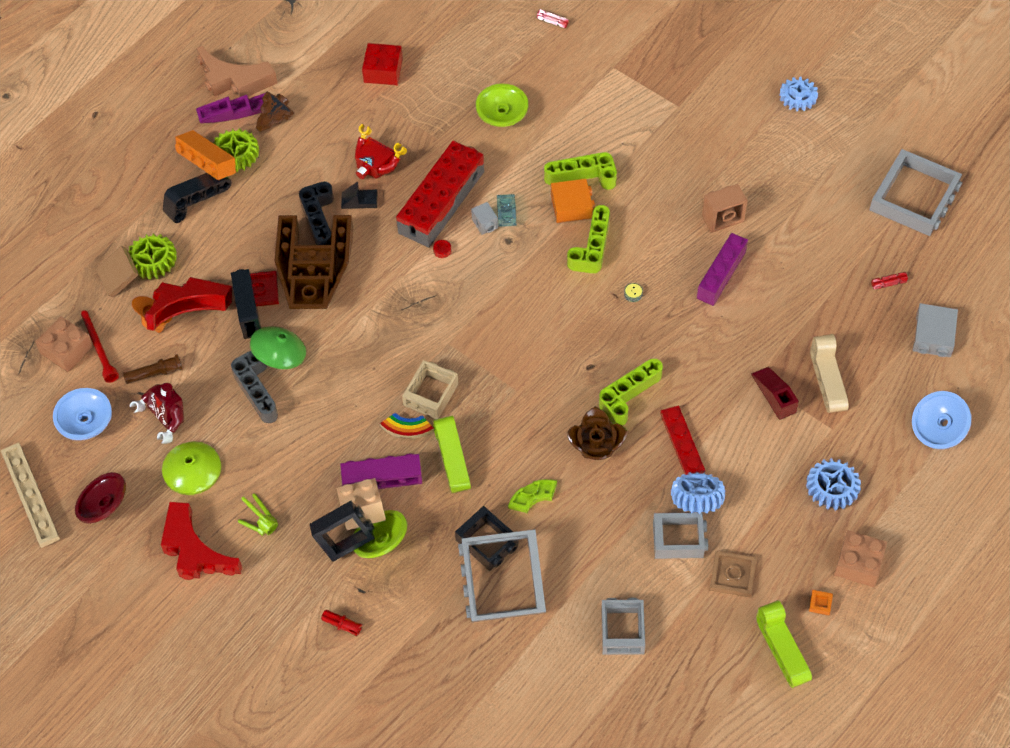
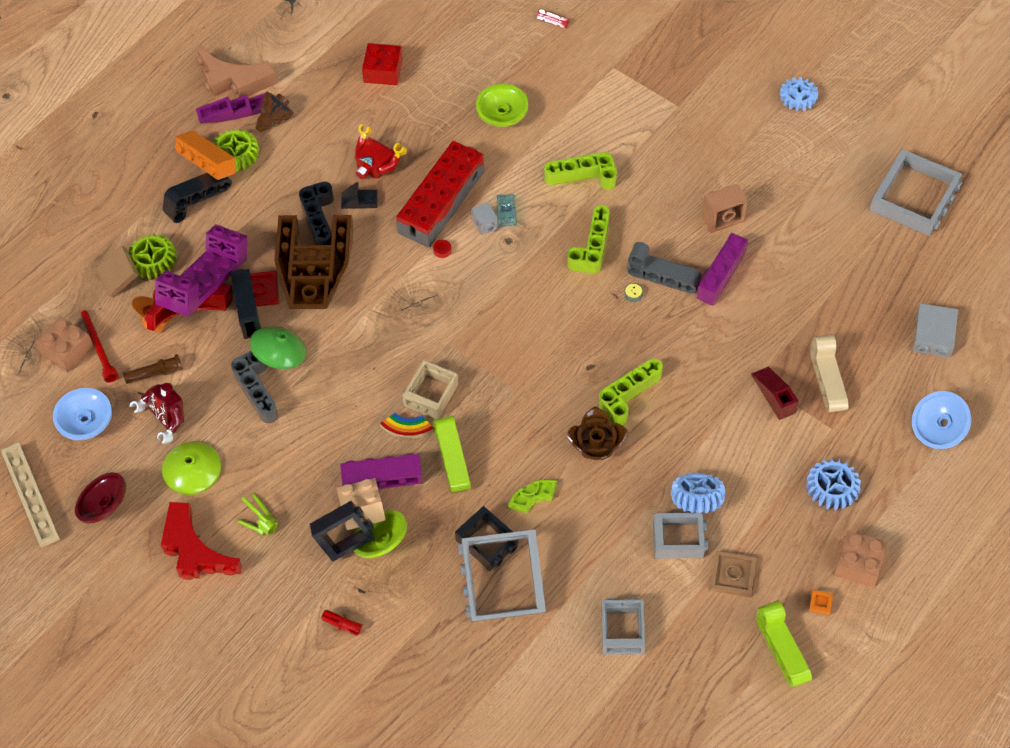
(185, 293): none -> magenta plate
(572, 200): orange brick -> none
(661, 271): none -> dark grey beam
(682, 440): red plate -> none
(889, 280): red axle -> none

